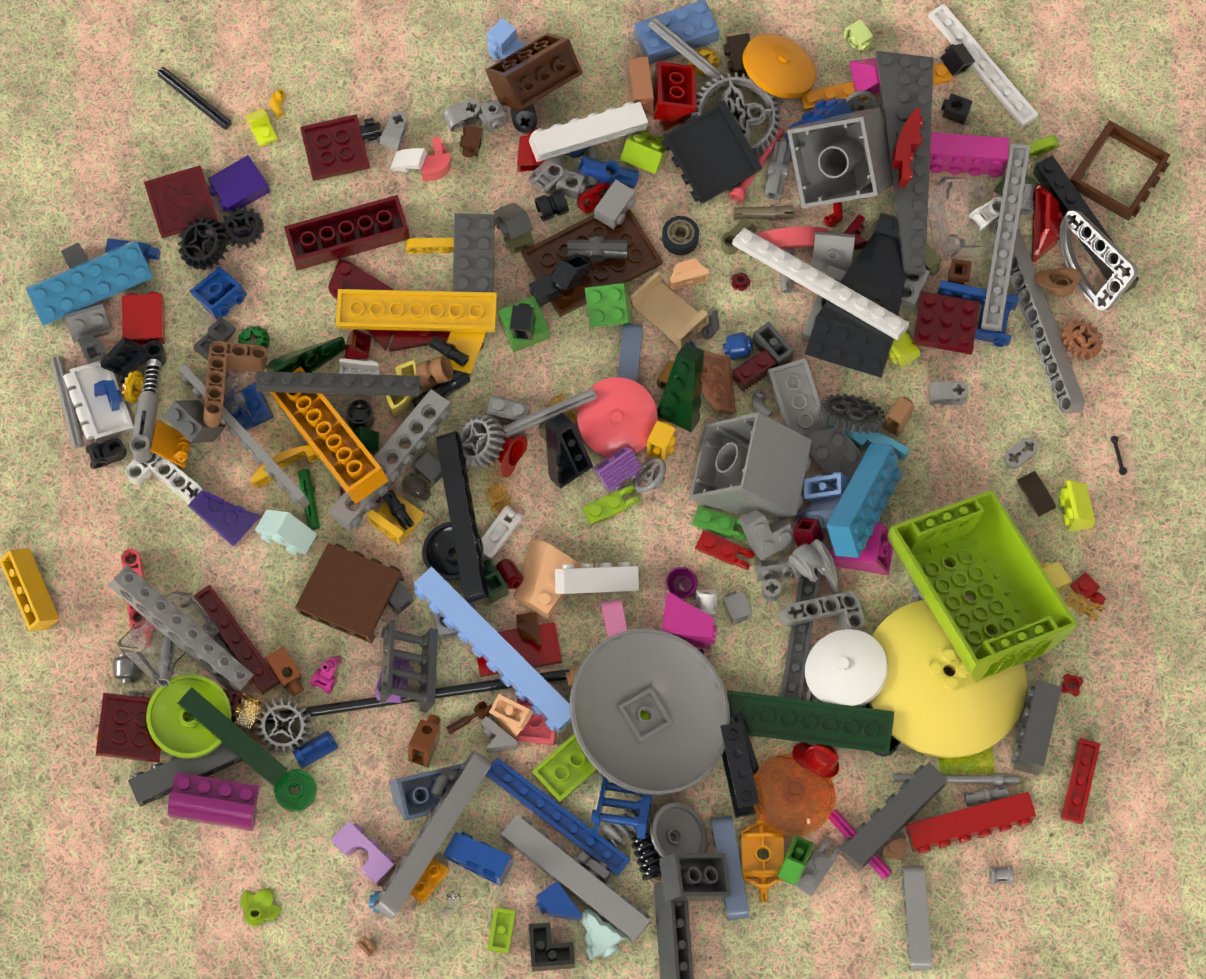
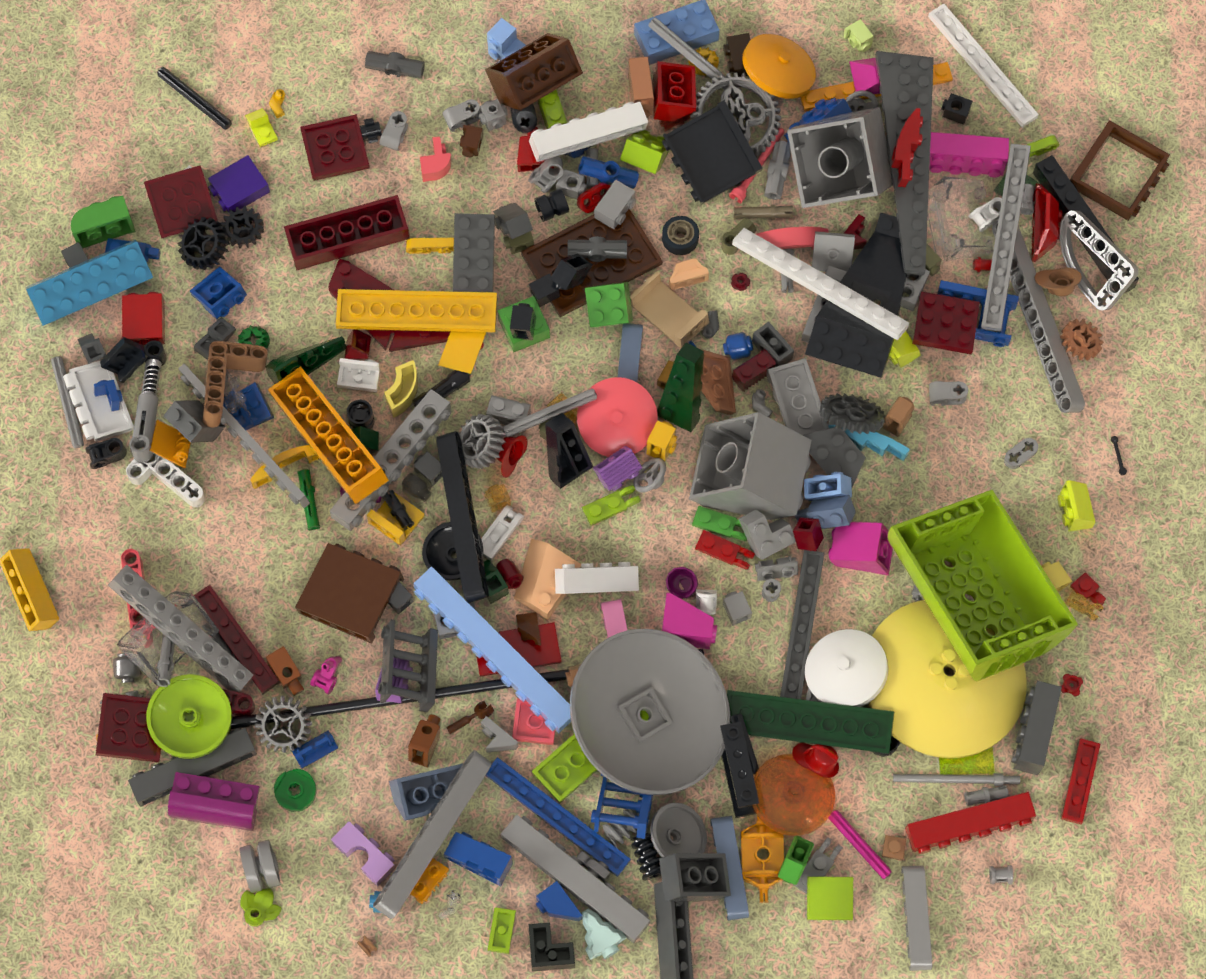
(88, 321): light grey plate -> none
(102, 221): none -> bright green brick
(135, 382): yellow gear -> none
(225, 518): dark purple wing -> none
(232, 736): dark green tile -> none
(247, 711): clear yellow brick -> none
(263, 865): none -> light grey wheel
(285, 530): light aqua brick -> none
(337, 383): dark grey plate -> none
(394, 64): none -> dark grey piece
(408, 159): white slope -> none
(434, 371): medium nougat wheel -> none
(446, 774): dark grey arm -> none
(449, 351): black pin -> none
(510, 715): light nougat slope -> none
(552, 109): none -> lime brick
(813, 556): light grey hair -> none
(820, 611): light grey beam -> none
(829, 898): none -> lime slope
(836, 217): red arm -> none
(864, 500): dark azure brick -> none
(893, 816): dark grey brick -> none
(957, 59): black brick -> none
(959, 271): reddish brown brick -> none
(982, 264): none -> red pin
(1036, 493): dark brown slope -> none

